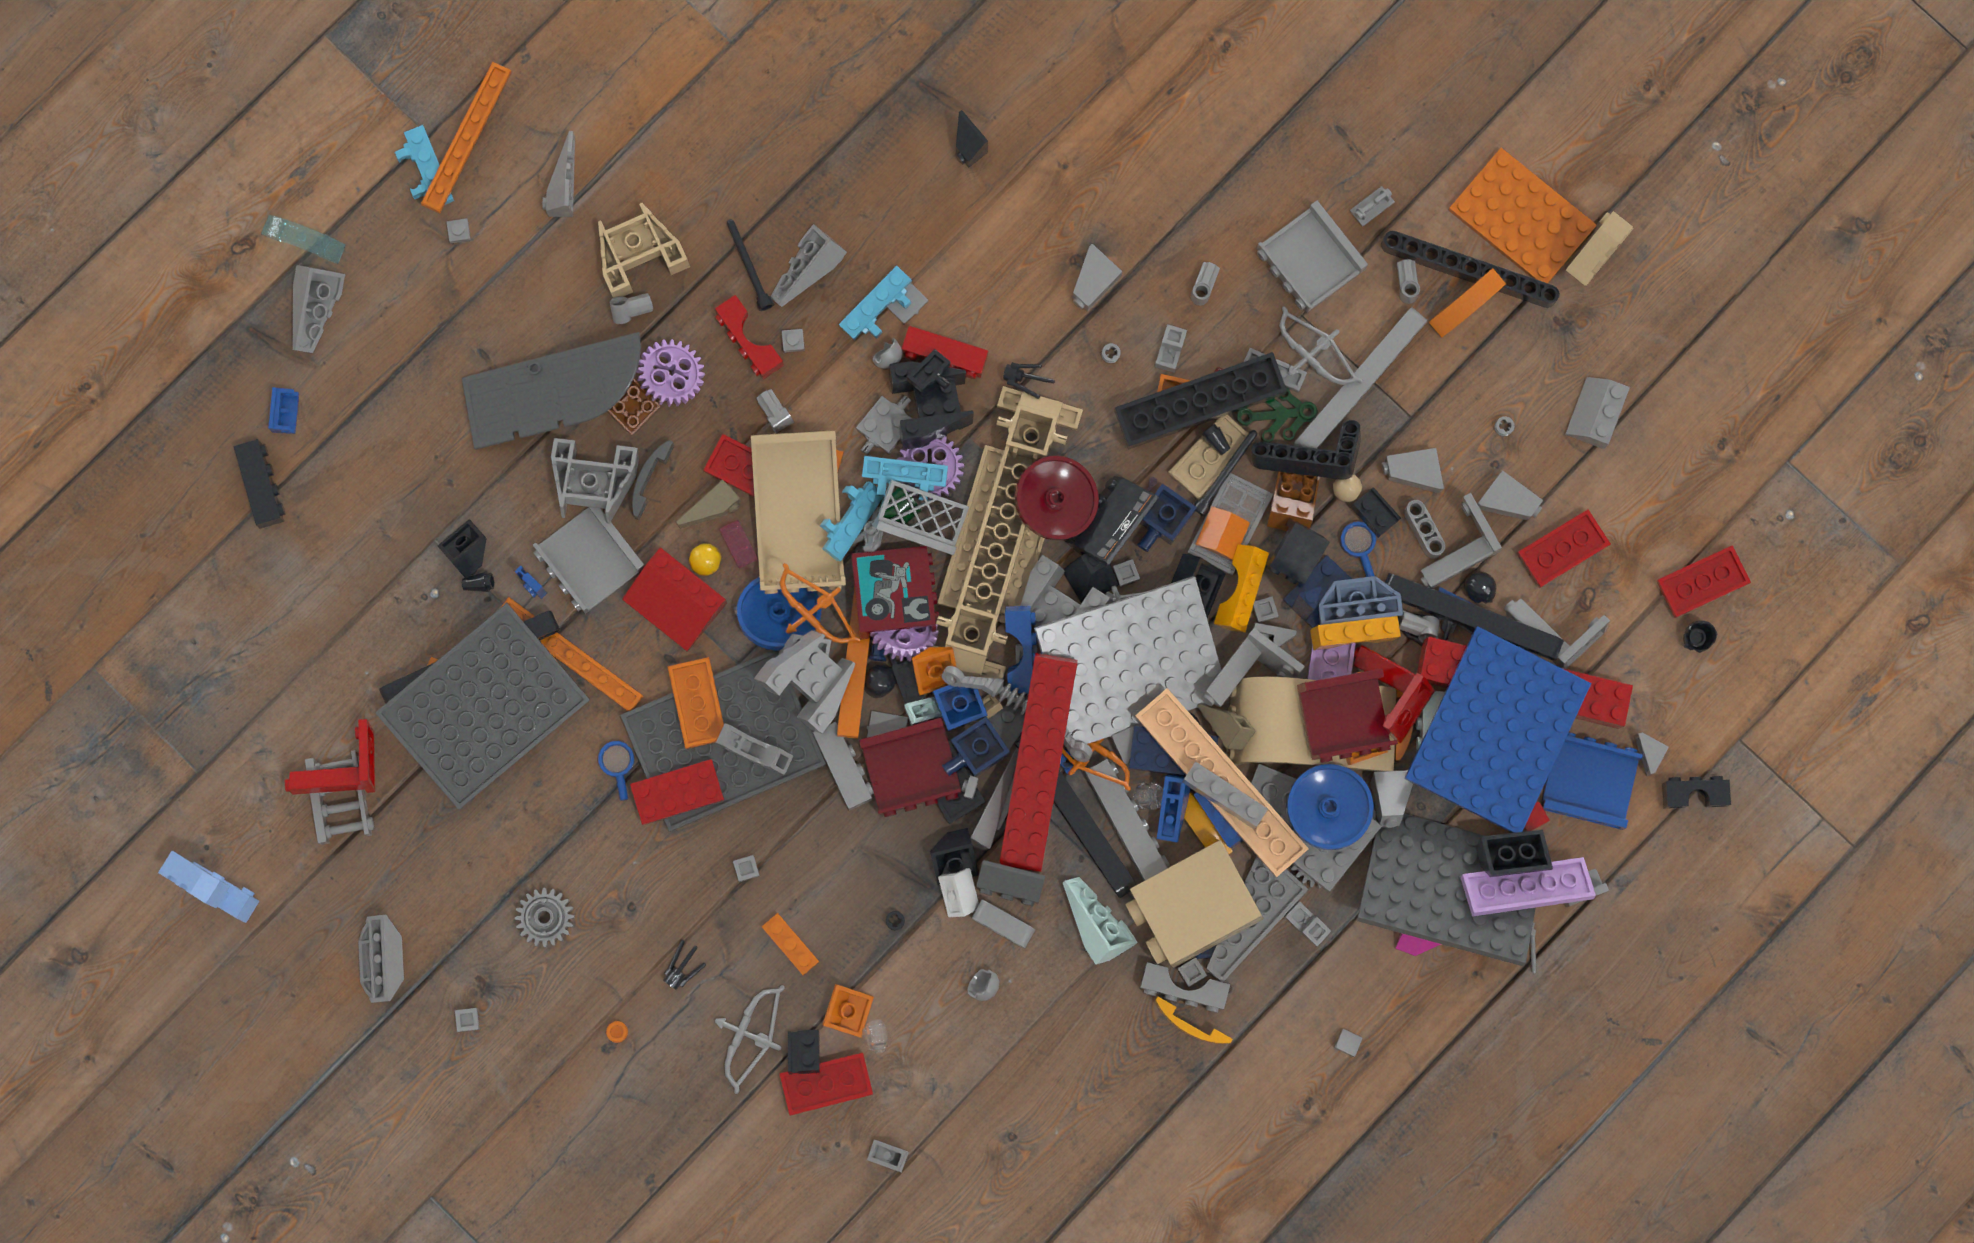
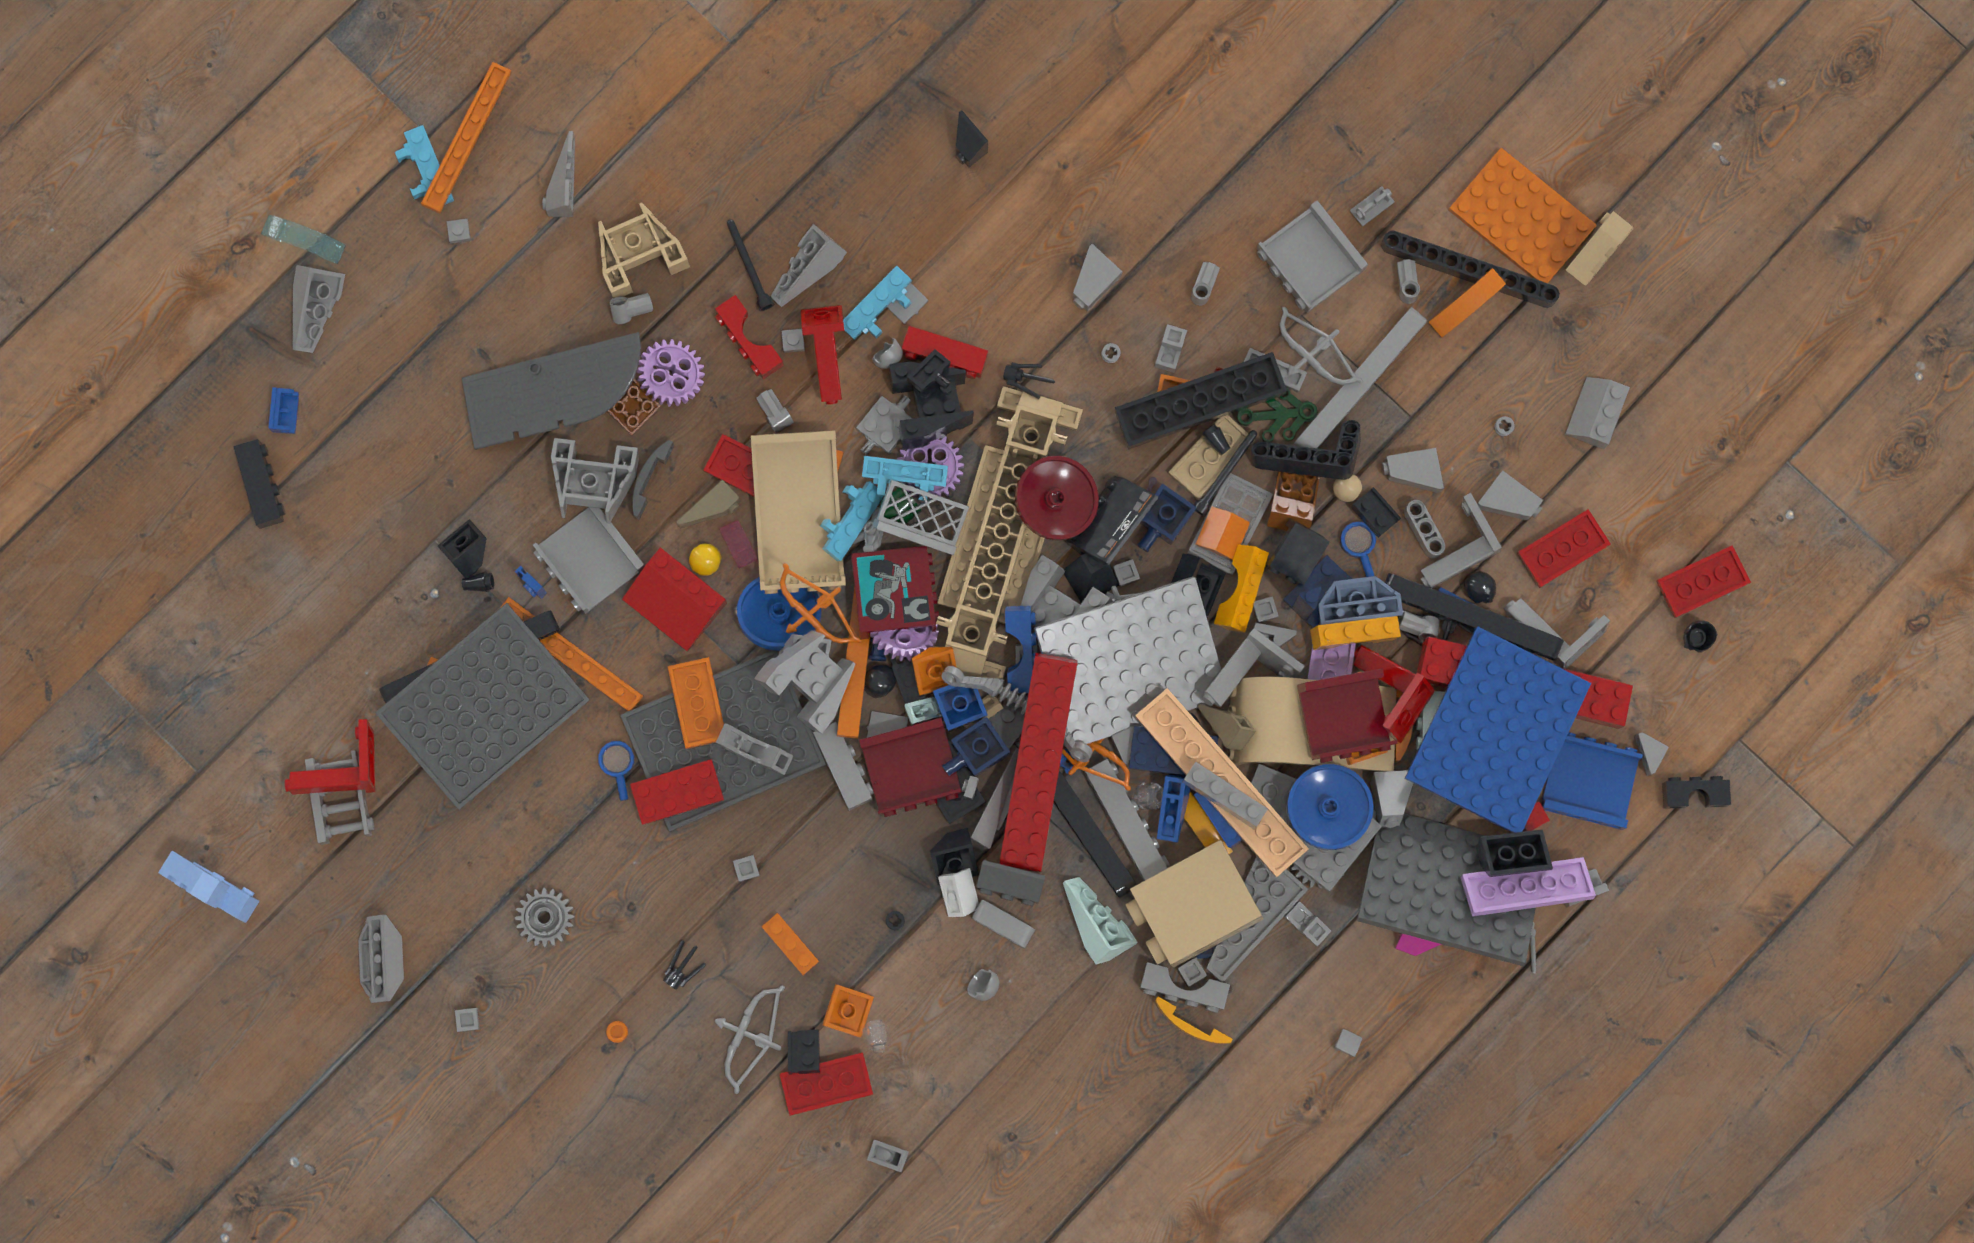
(823, 323): none -> red piece

